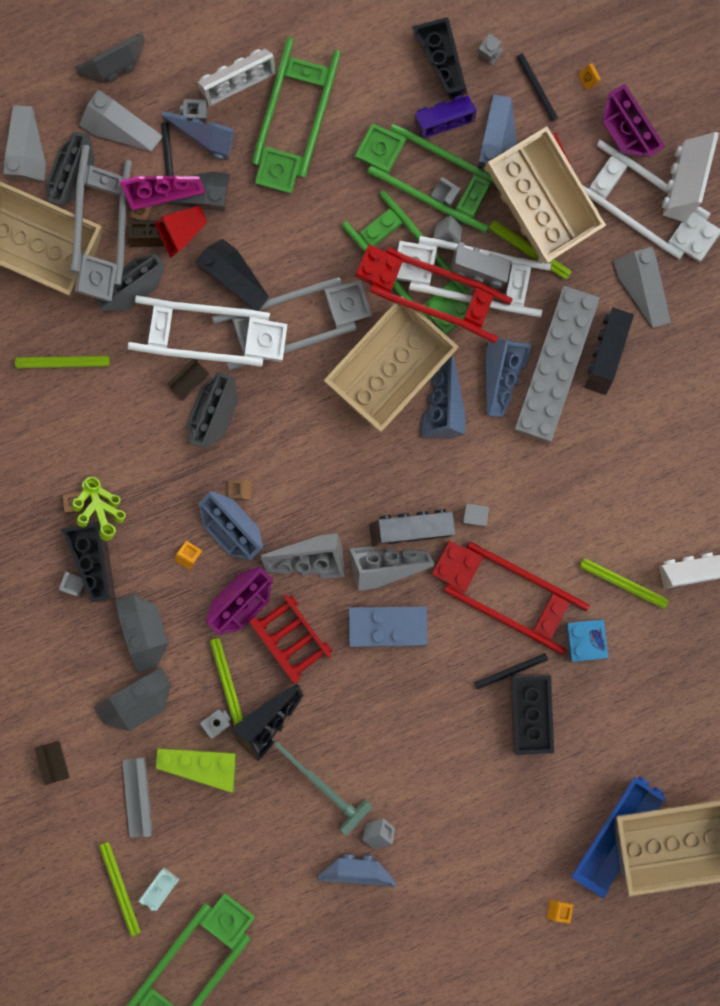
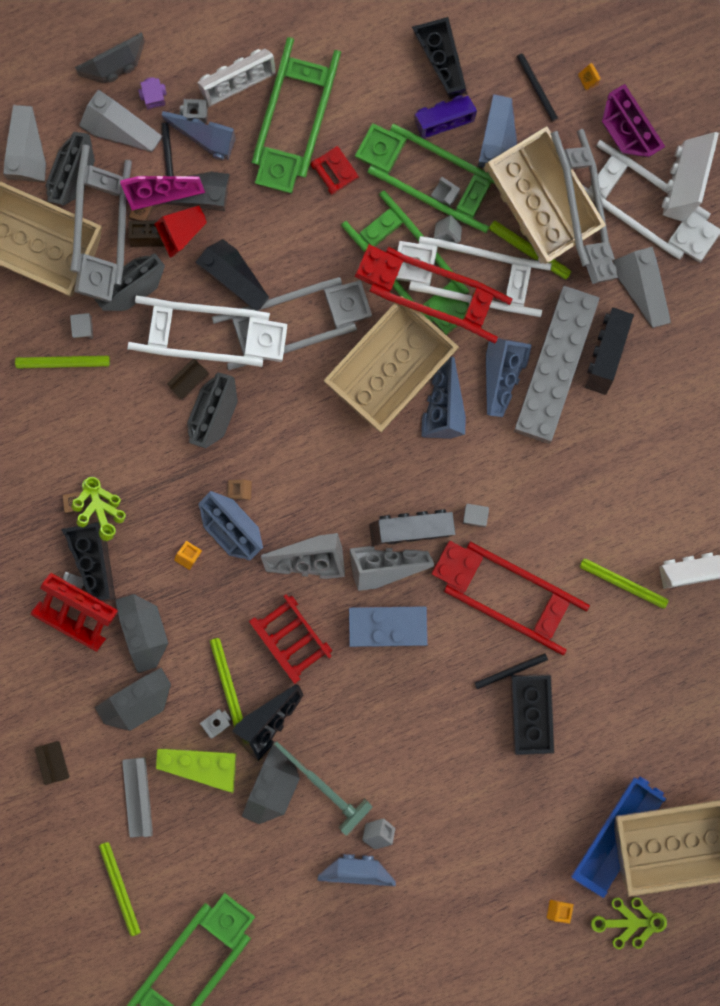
(79, 600): none -> red fence
(82, 326): none -> light grey panel
(152, 93): none -> medium lavender brick
(159, 889): light aqua hinge -> none
(240, 601): magenta wedge -> none
(272, 788): none -> dark grey wedge
(340, 168): none -> red plate
(480, 267): light grey wedge -> none
(490, 49): light grey brick -> none
(586, 640): dark azure slope -> none
(596, 256): none -> light grey plate
(632, 923): none -> lime plant

